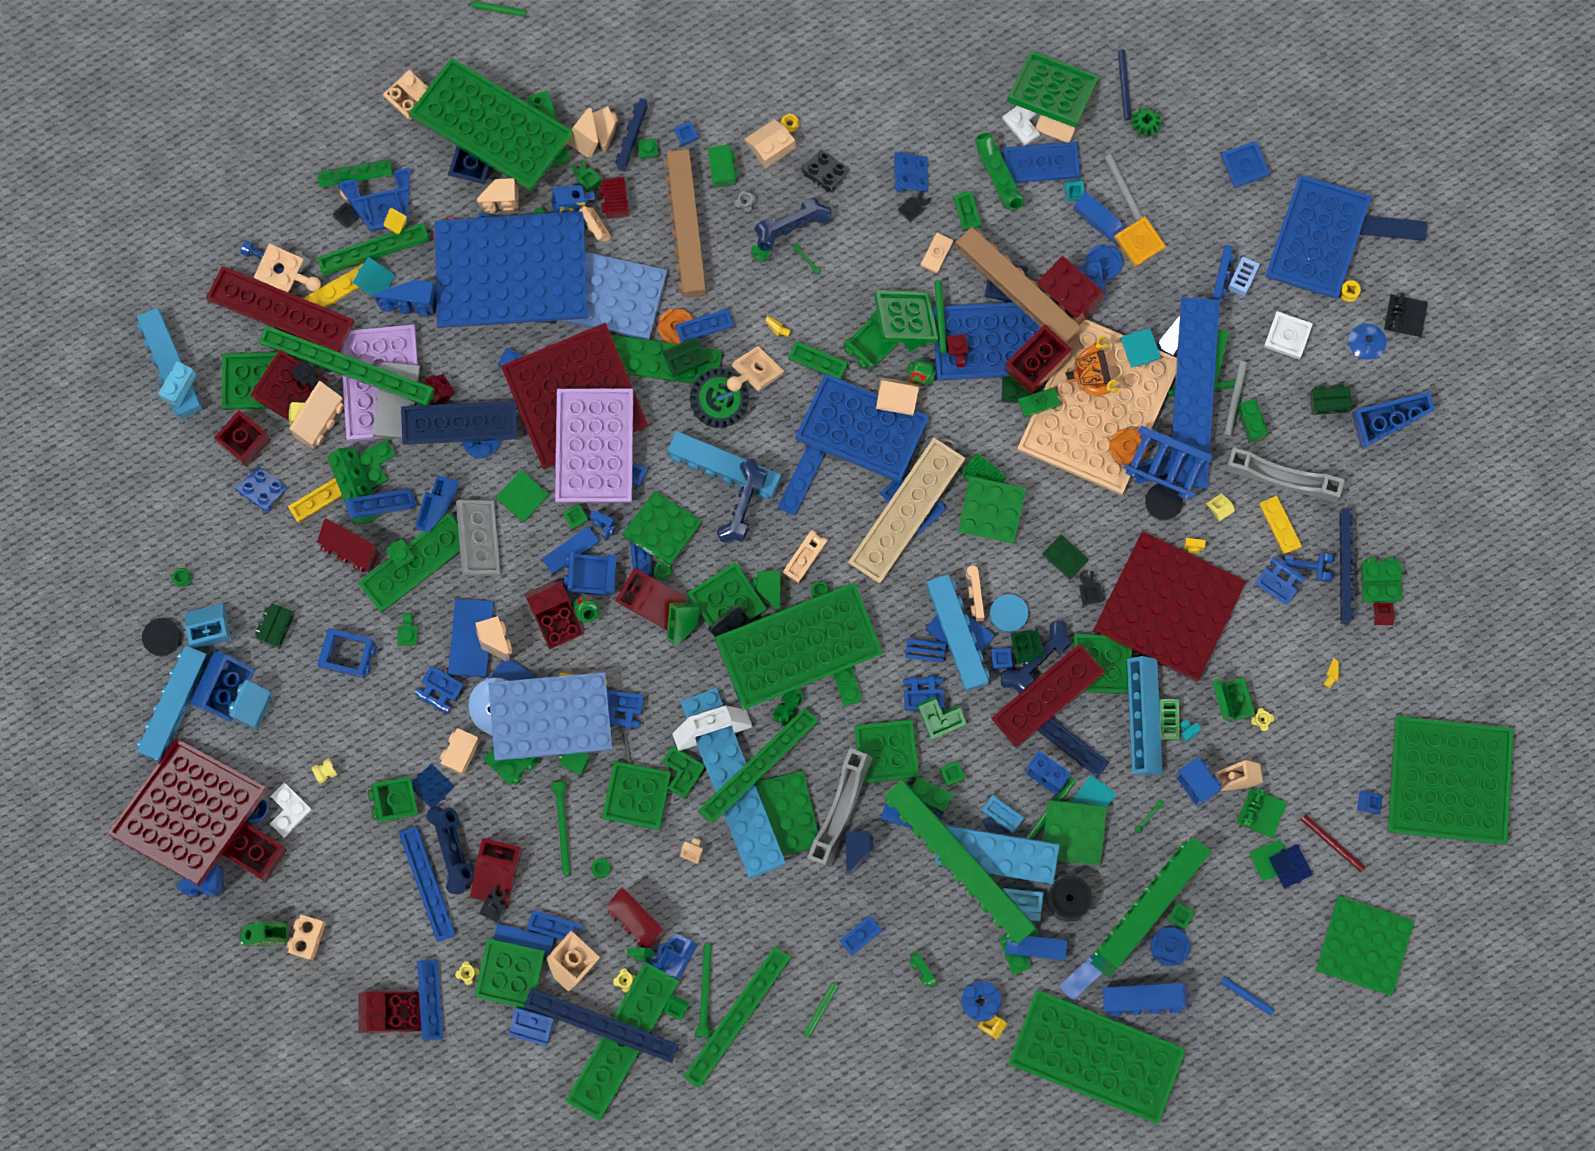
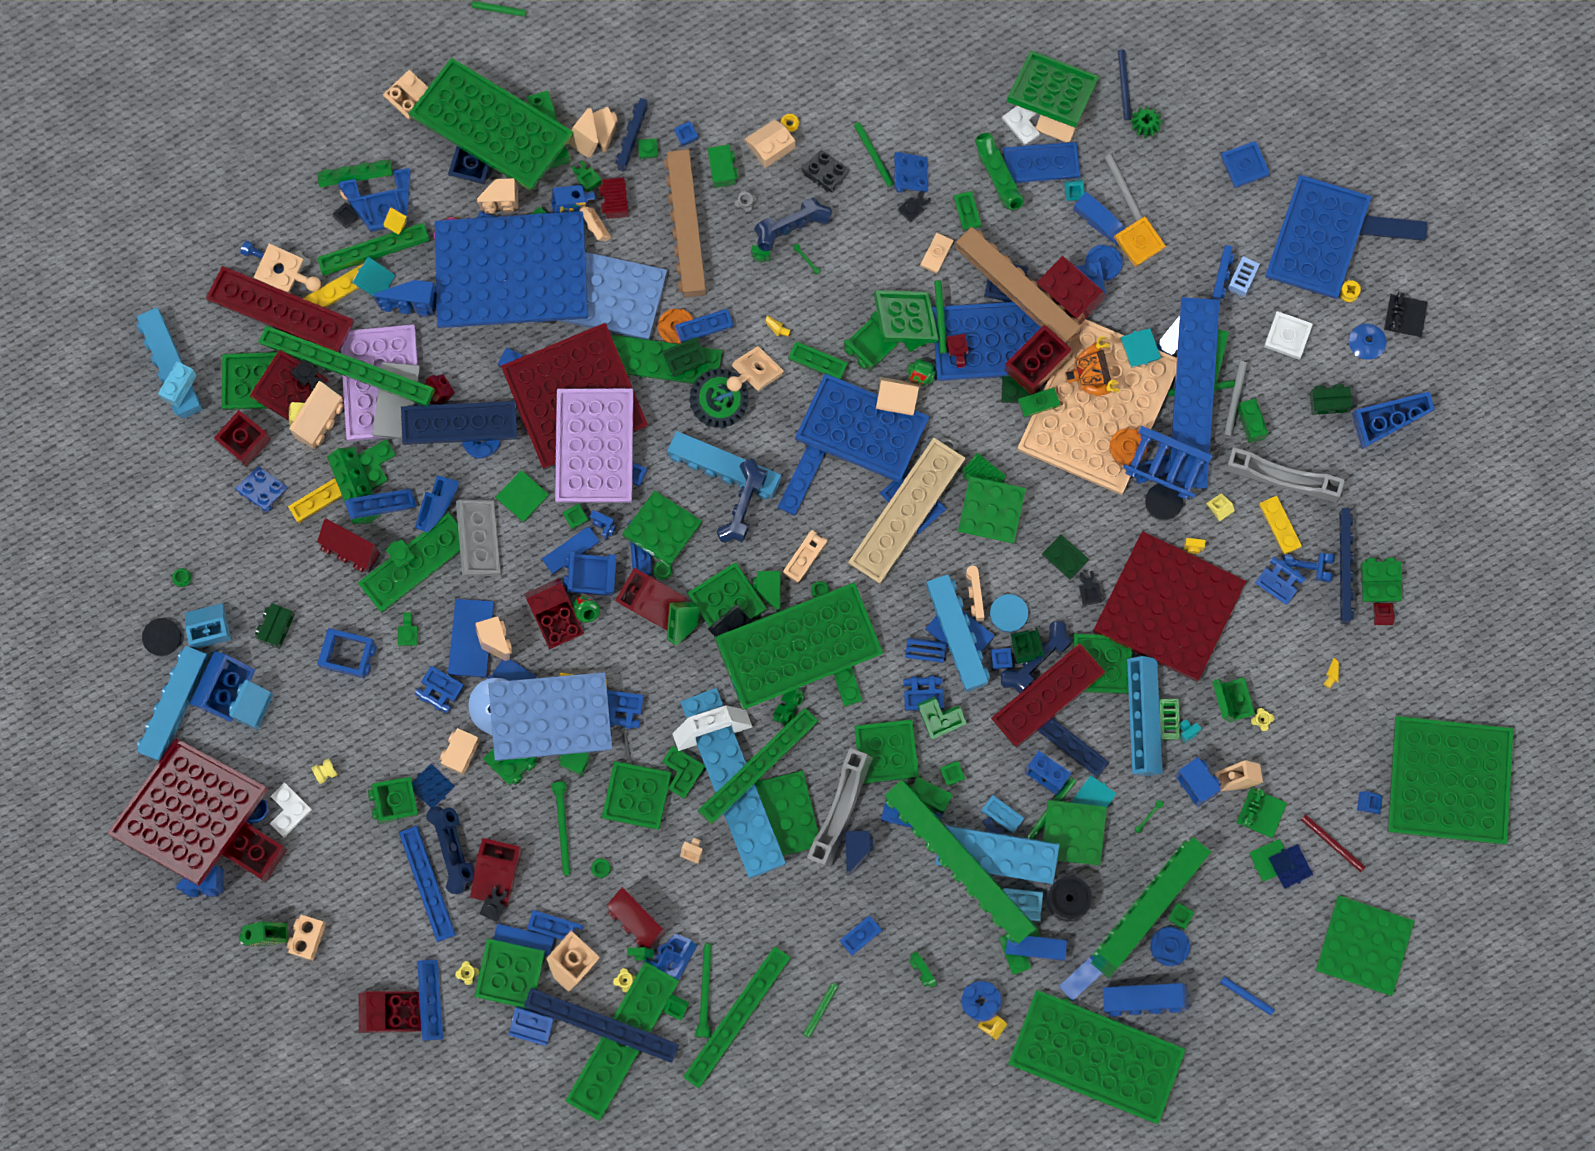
(874, 155): none -> green bar

